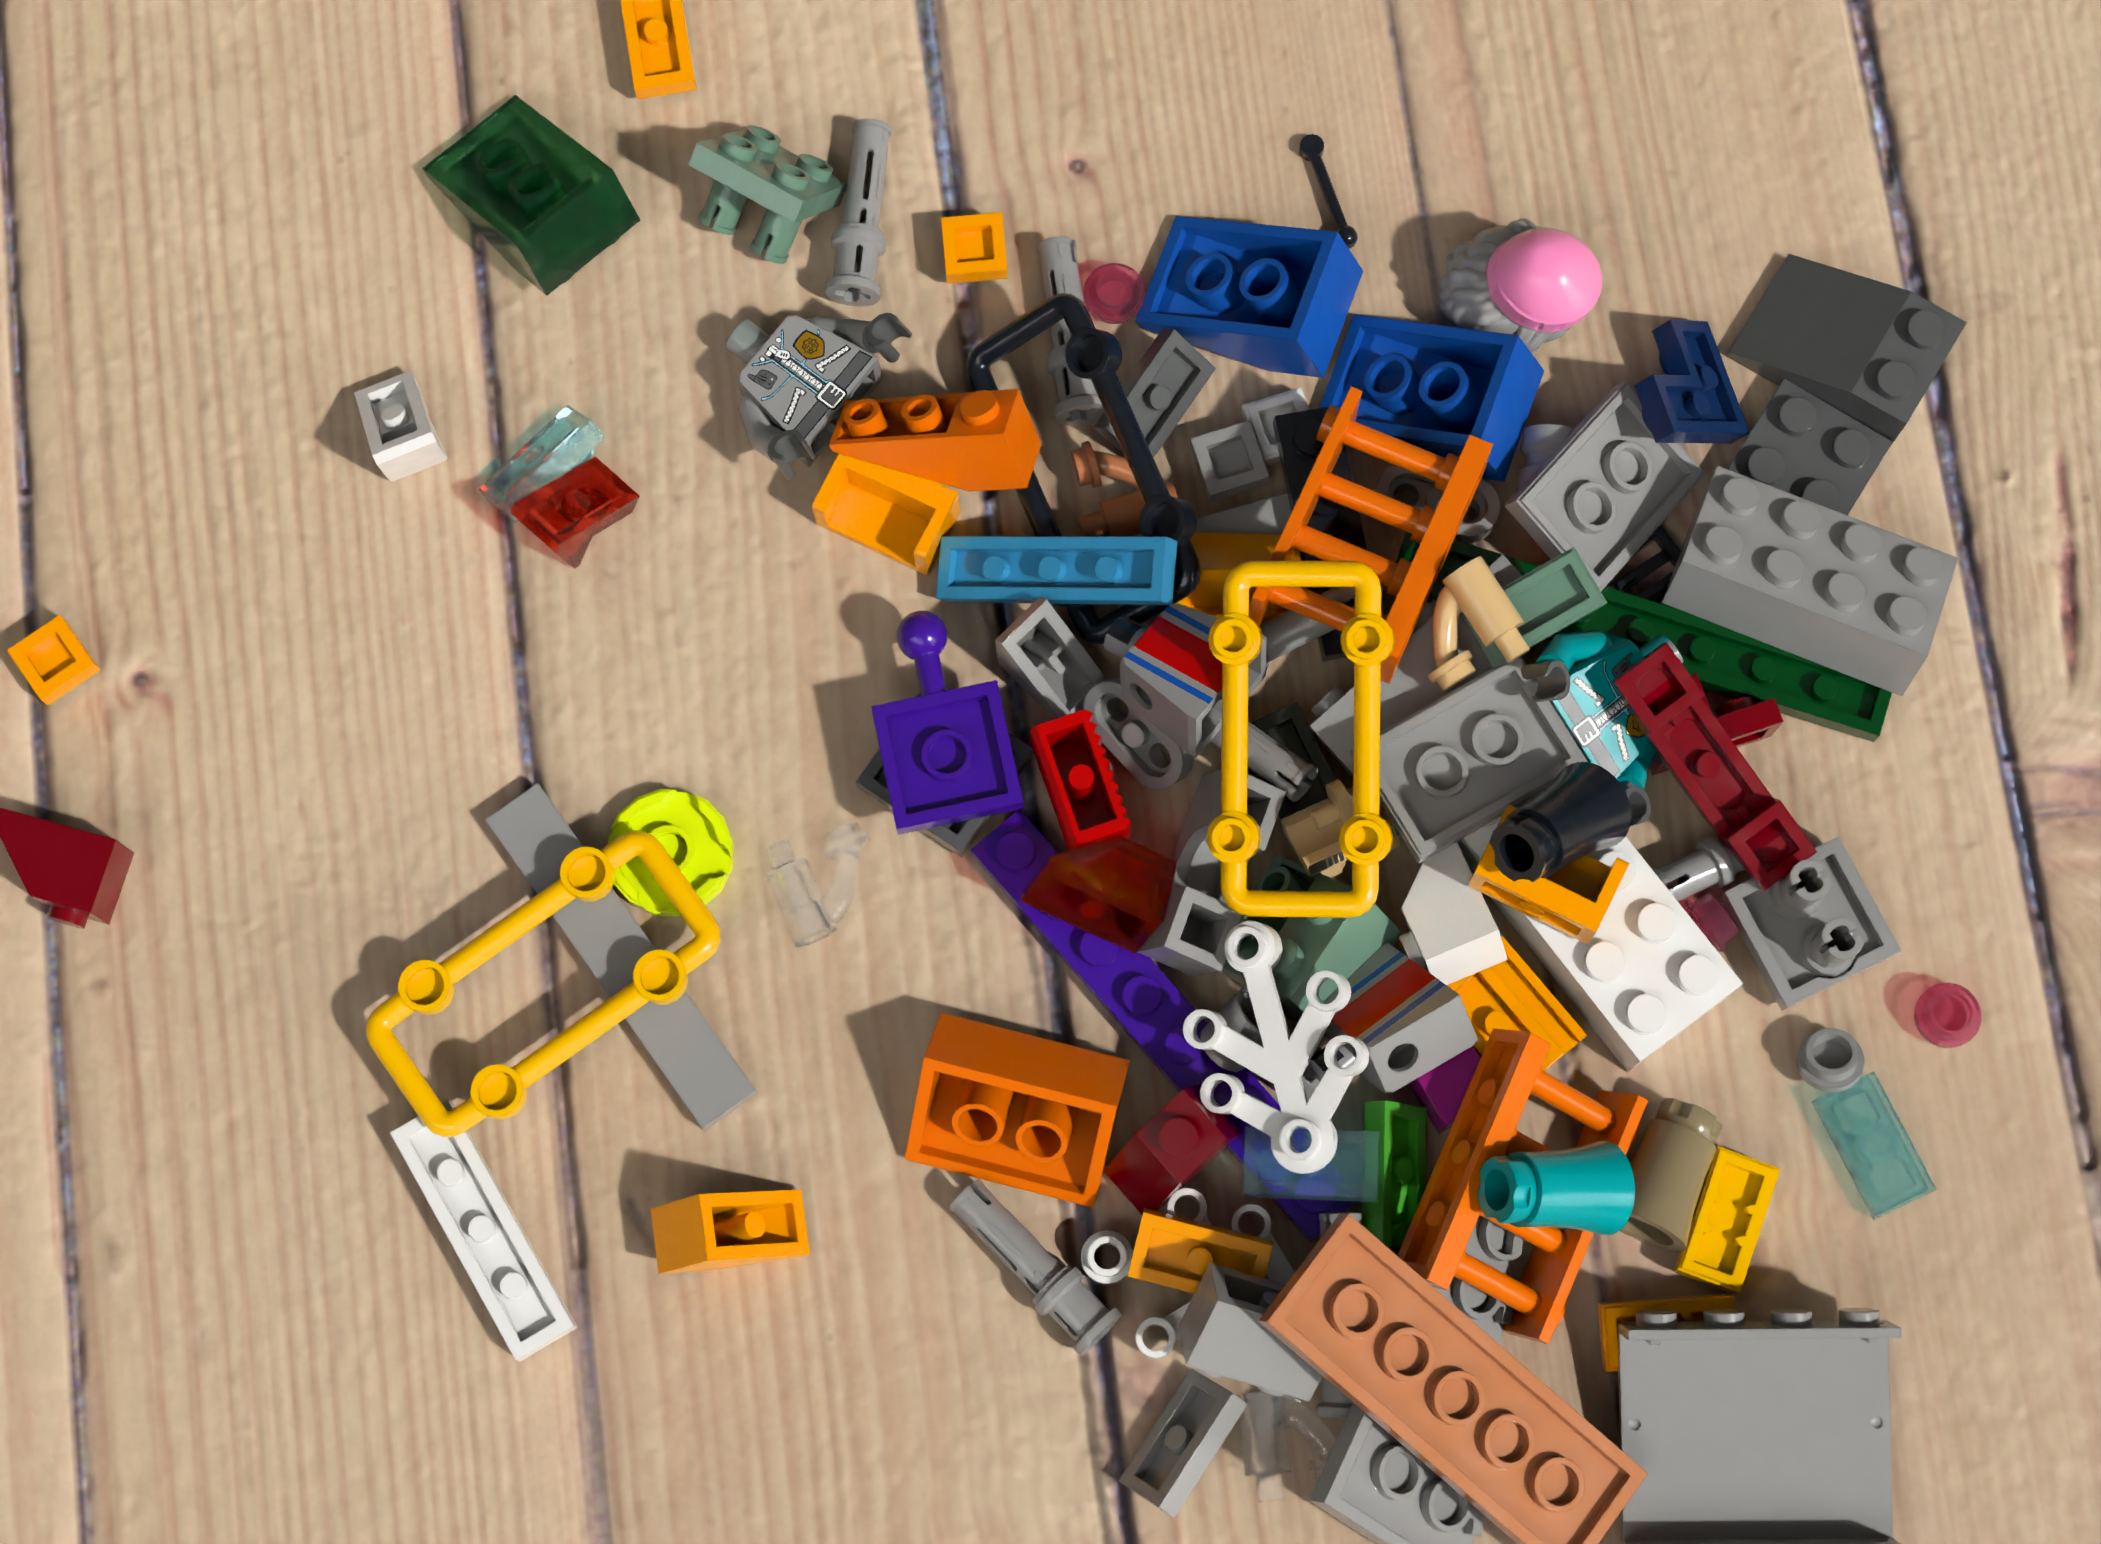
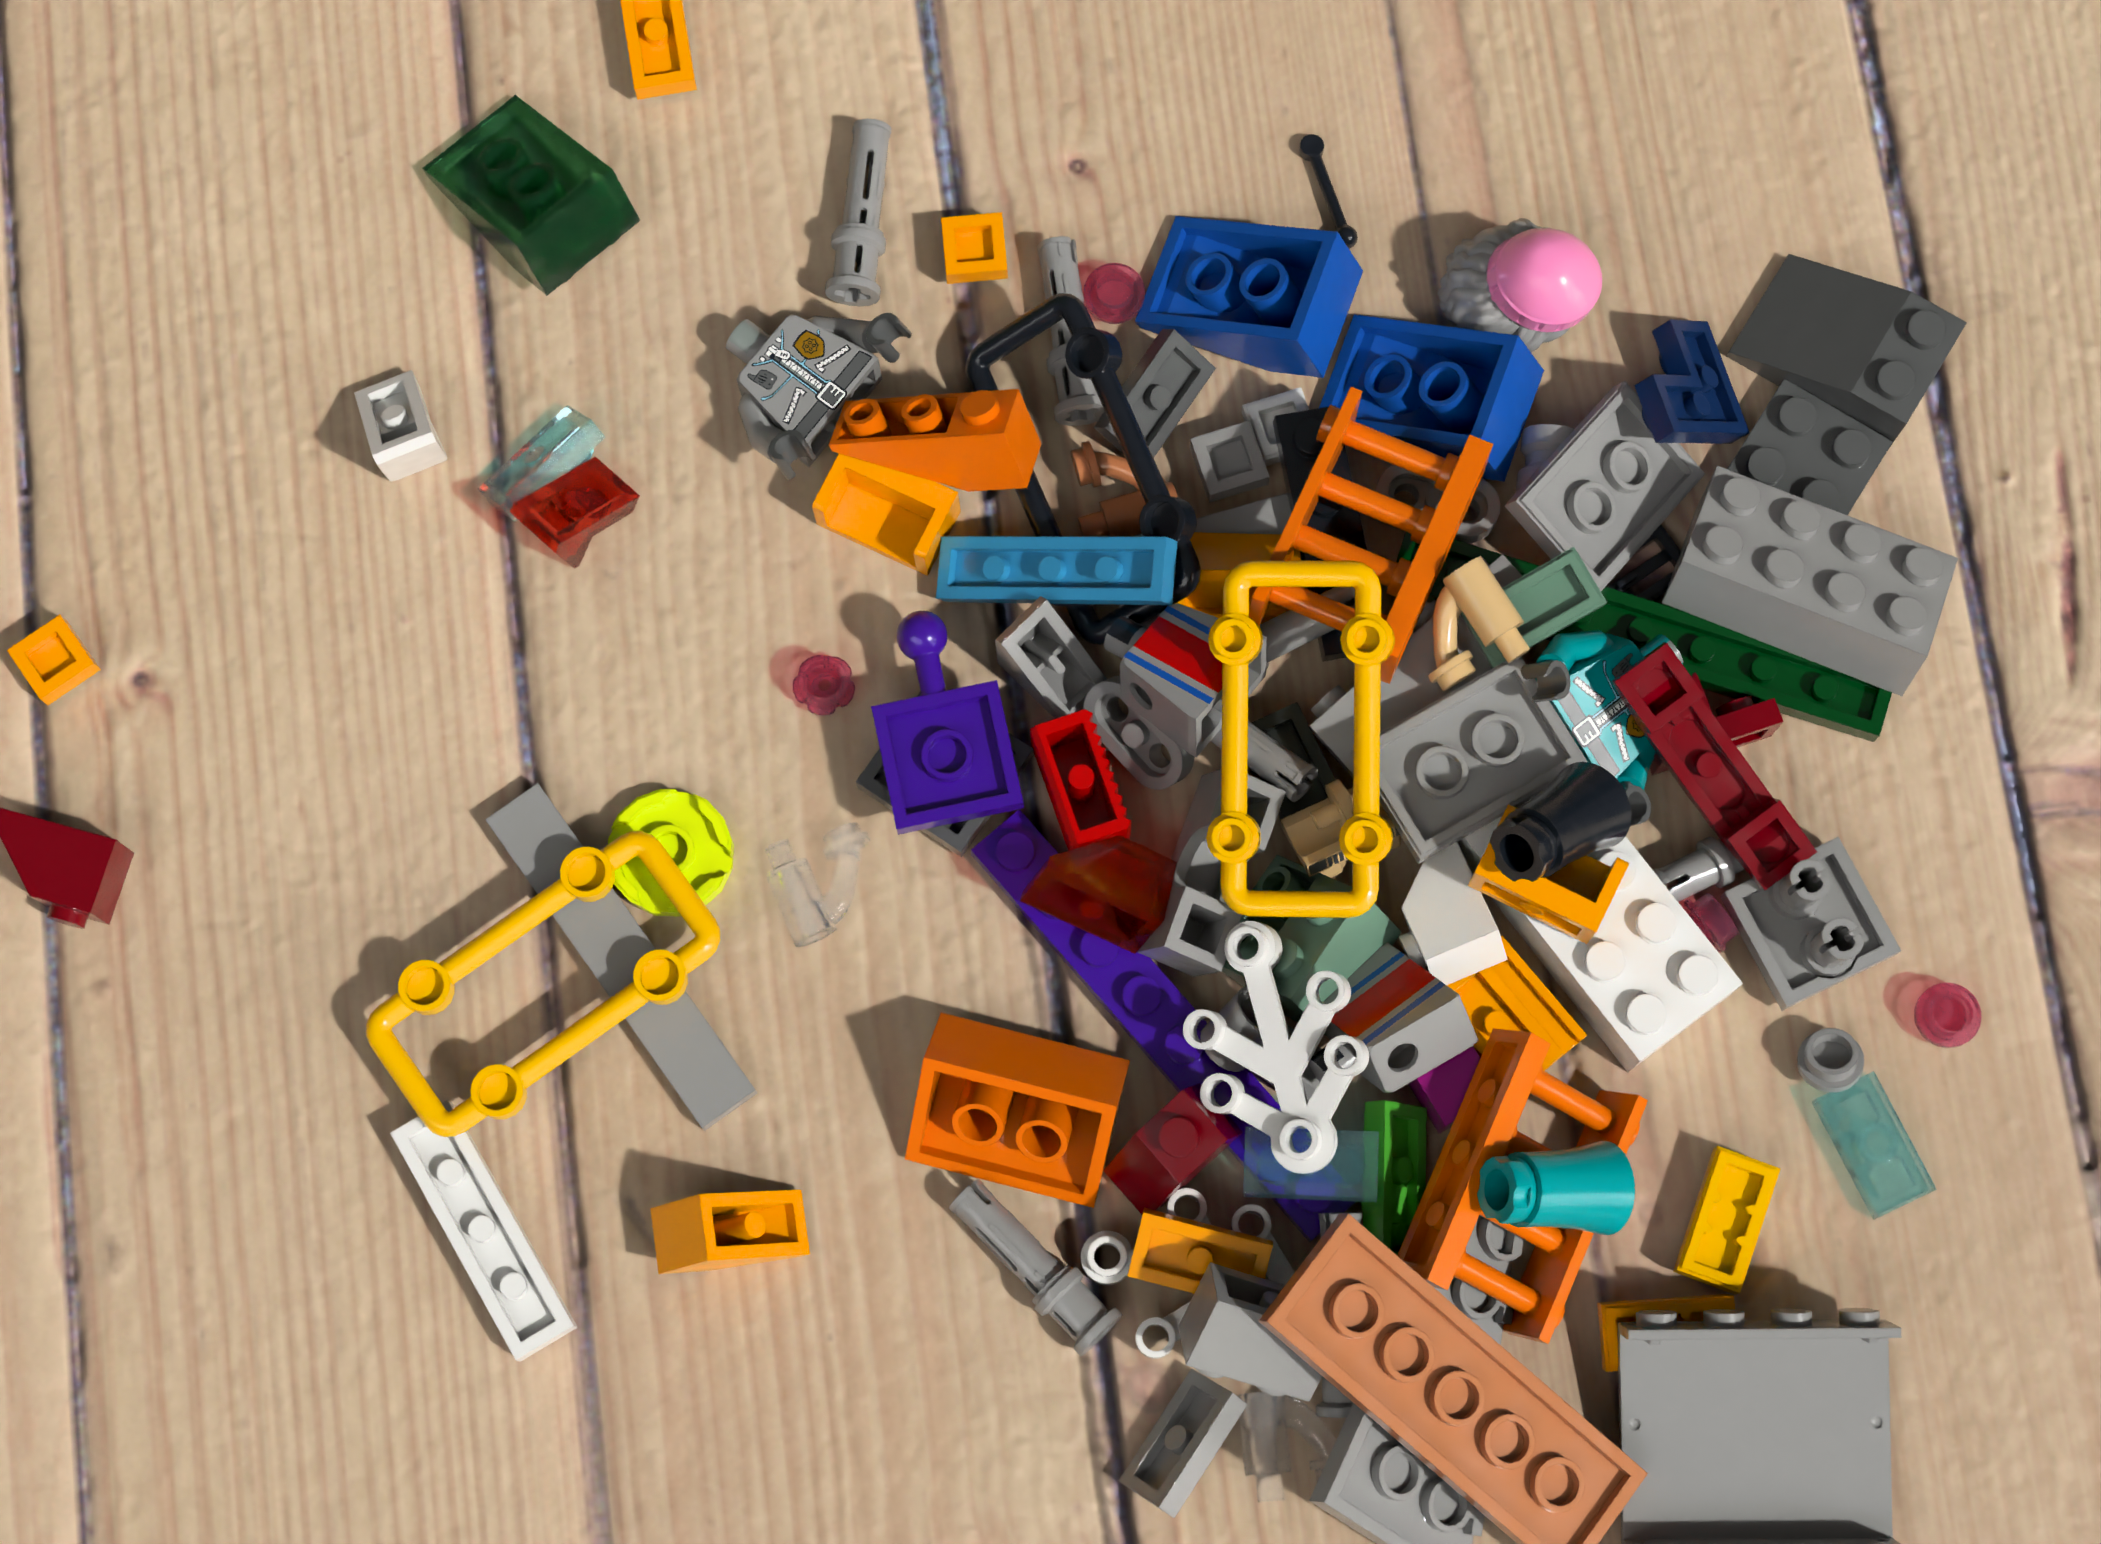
(755, 167): sand green plate -> none
(824, 668): none -> clear pink plate
(1671, 1173): dark tan plant -> none

